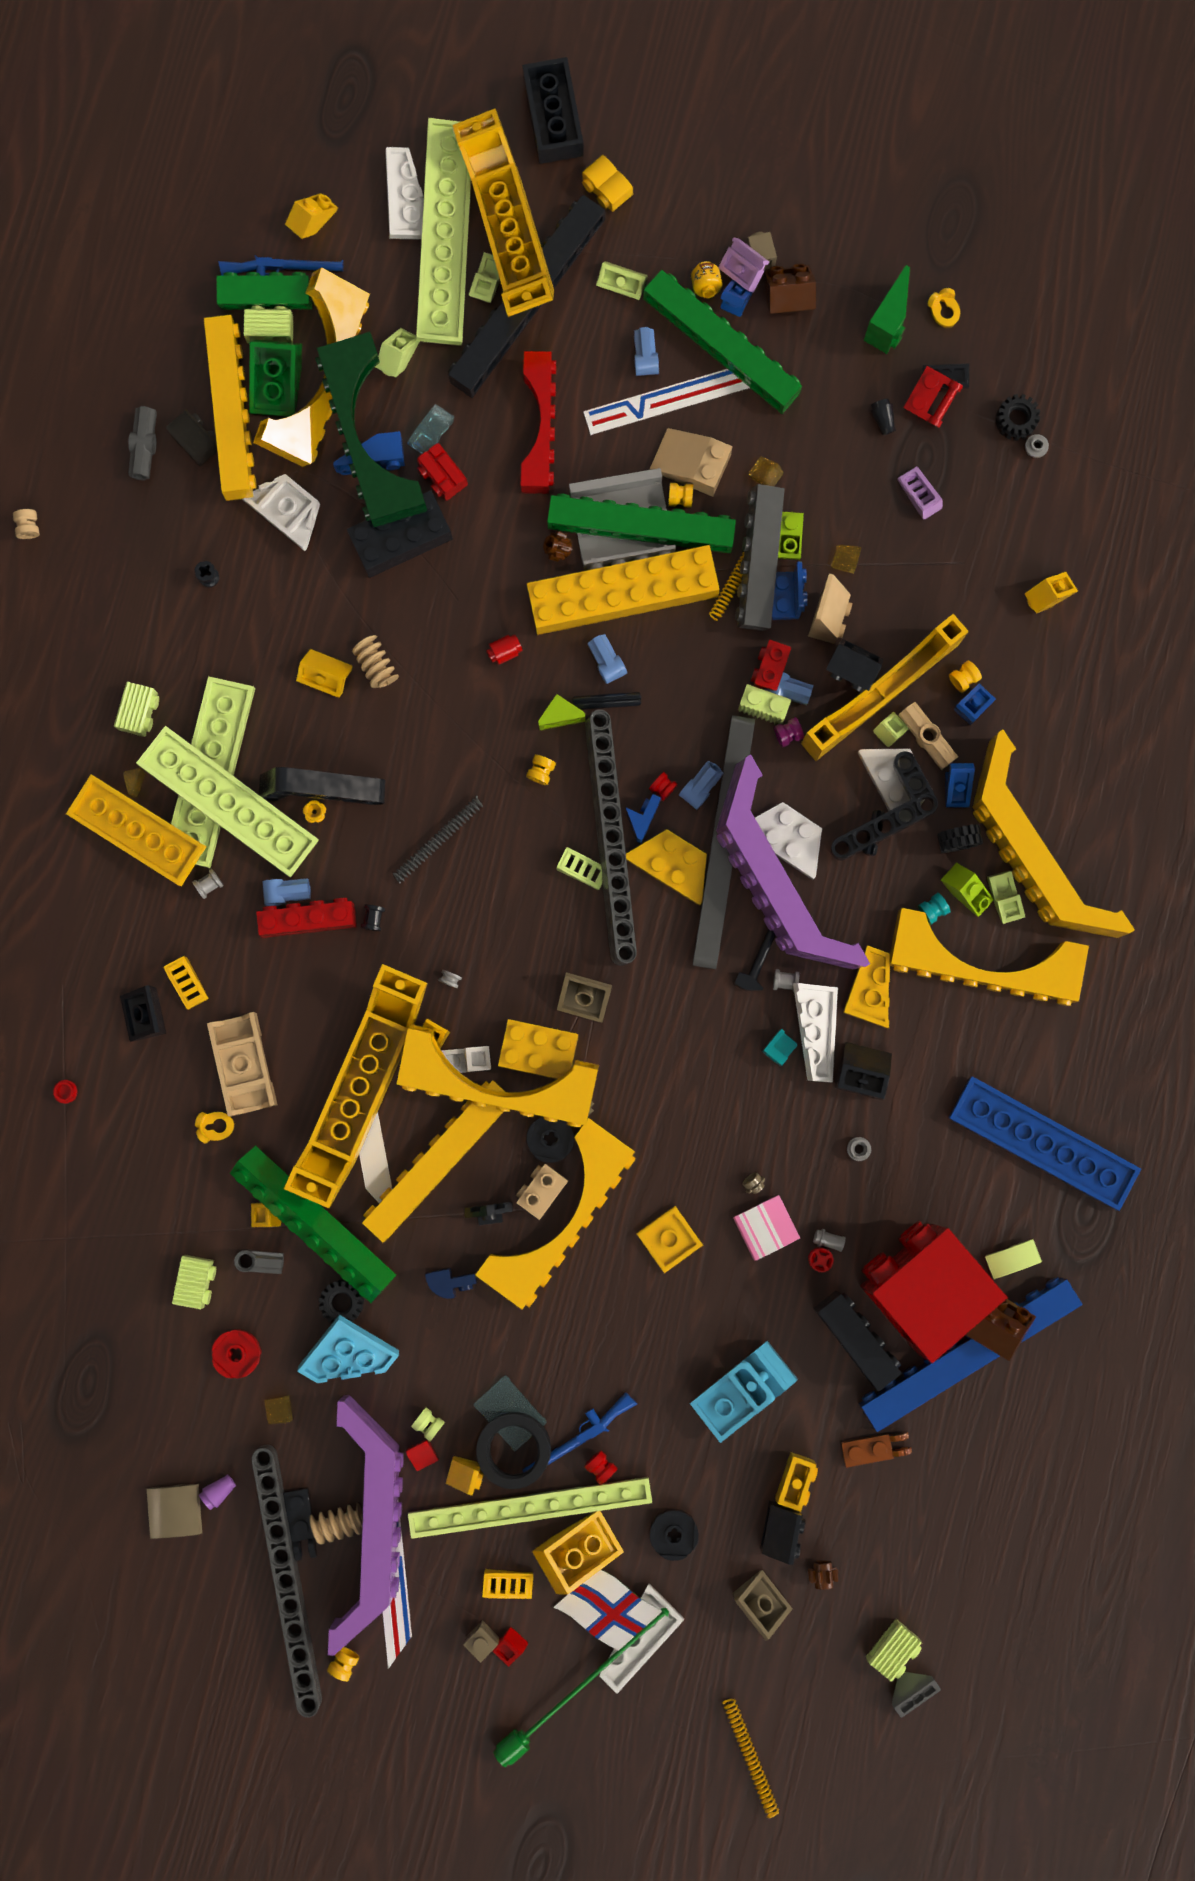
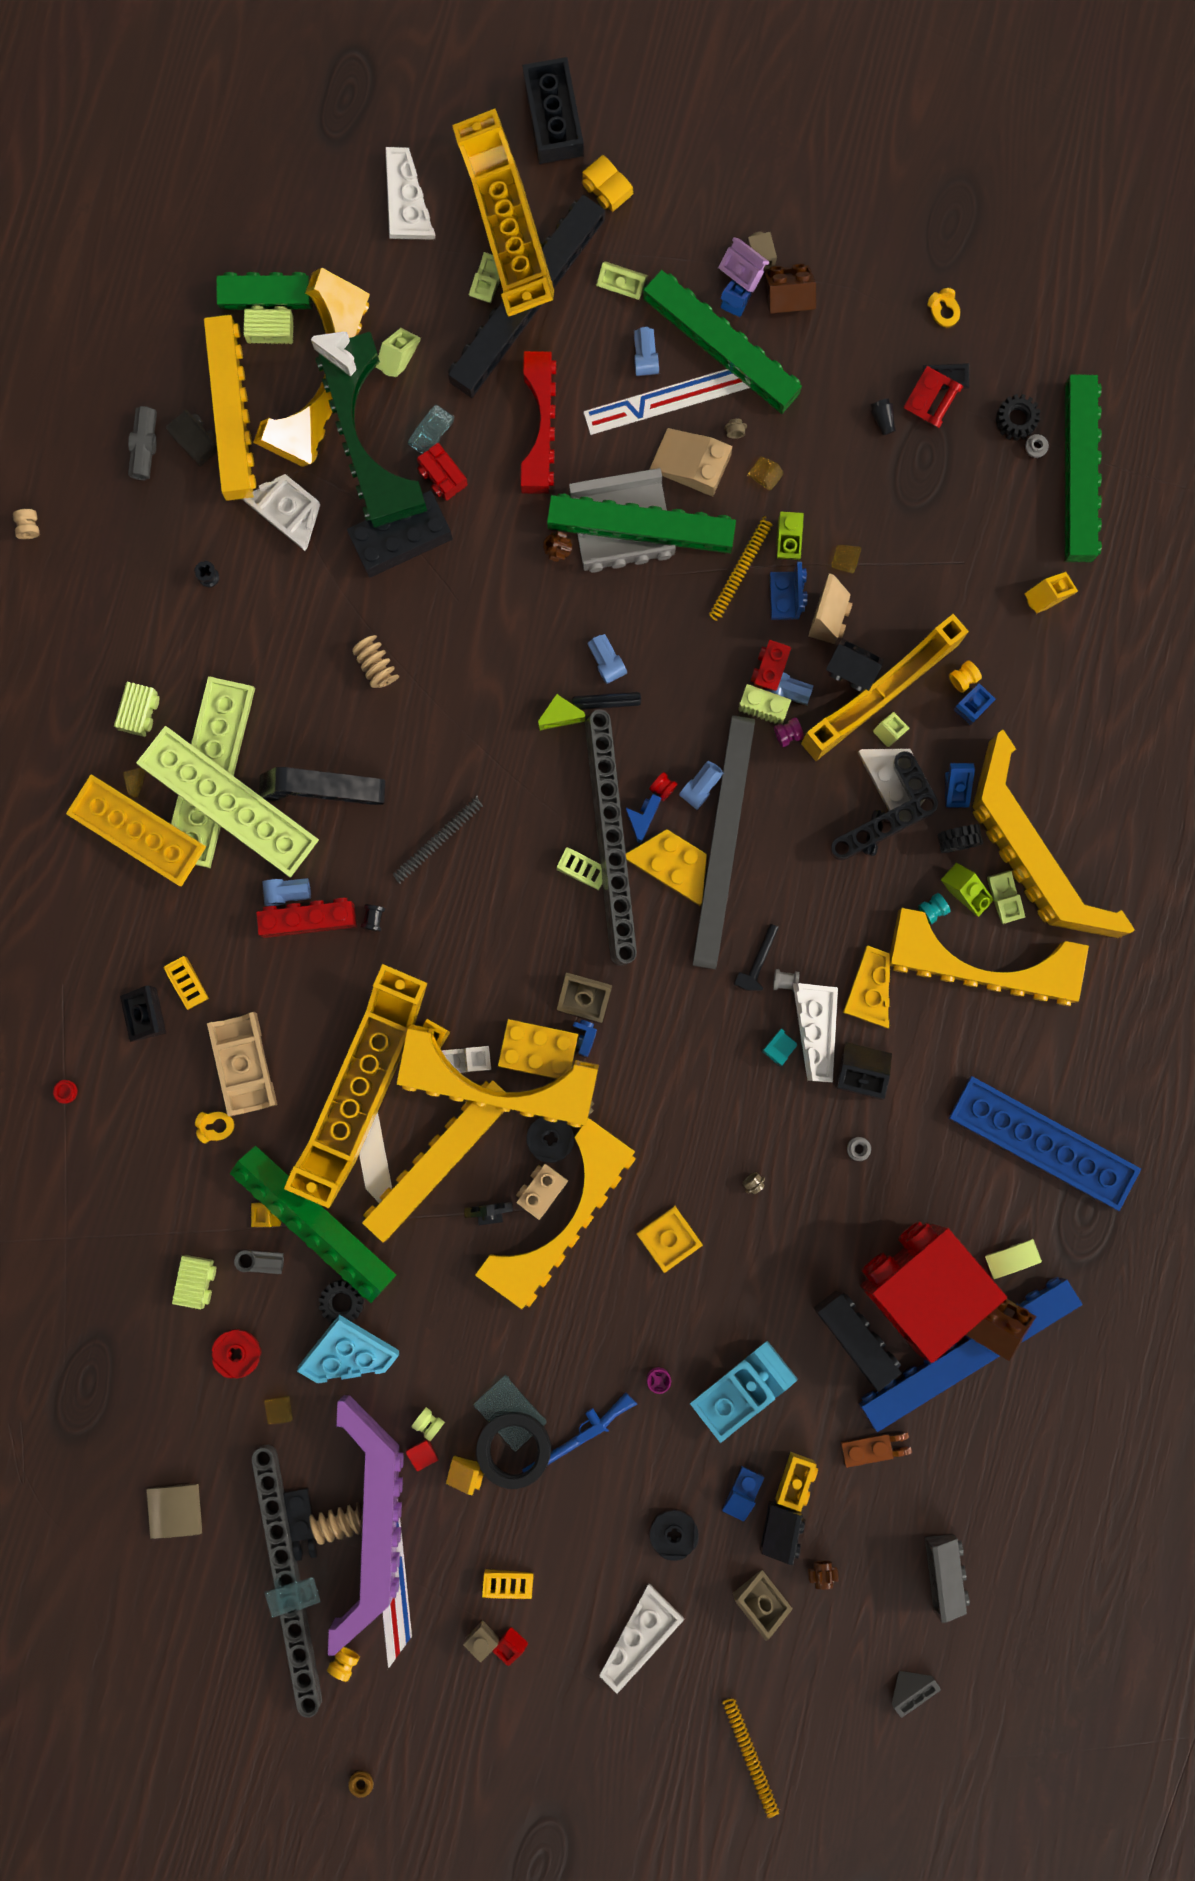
(207, 883): light grey bush -> none
(217, 1491): medium lavender cone -> none
(265, 263): blue piece -> none
(274, 377): green slope -> none
(292, 1597): none -> clear light blue slope
(308, 811): yellow plate -> none
(310, 215): yellow slope -> none
(323, 673): yellow panel -> none
(332, 348): none -> white slope
(357, 1790): none -> pearl gold plate
(383, 448): blue slope -> none
(443, 238): yellowish green plate -> none
(444, 1284): dark blue brick -> none
(449, 979): light grey bush -> none
(504, 649): red brick -> none
(529, 1507): yellowish green plate -> none
(541, 769): yellow wheel -> none
(577, 1553): yellow slope -> none
(585, 1042): none -> blue bracket
(600, 1467): red wheel -> none
(609, 1614): flag -> none
(623, 589): yellow brick -> none
(658, 1380): none -> magenta wheel
(680, 495): yellow wheel -> none
(706, 279): yellow head -> none
(735, 428): none -> dark tan plate
(743, 1493): none -> blue slope
(760, 557): dark grey brick -> none
(766, 1228): slope -> none
(769, 881): medium lavender slope -> none
(792, 837): white wing -> none
(823, 1262): red wheel -> none
(828, 1240): light grey pin -> none
(887, 323): green slope -> none
(894, 1650): yellowish green brick -> none
(918, 723): tan piece -> none
(927, 505): lavender slope -> none
(946, 1577): none -> dark grey slope
(1082, 468): none -> green brick

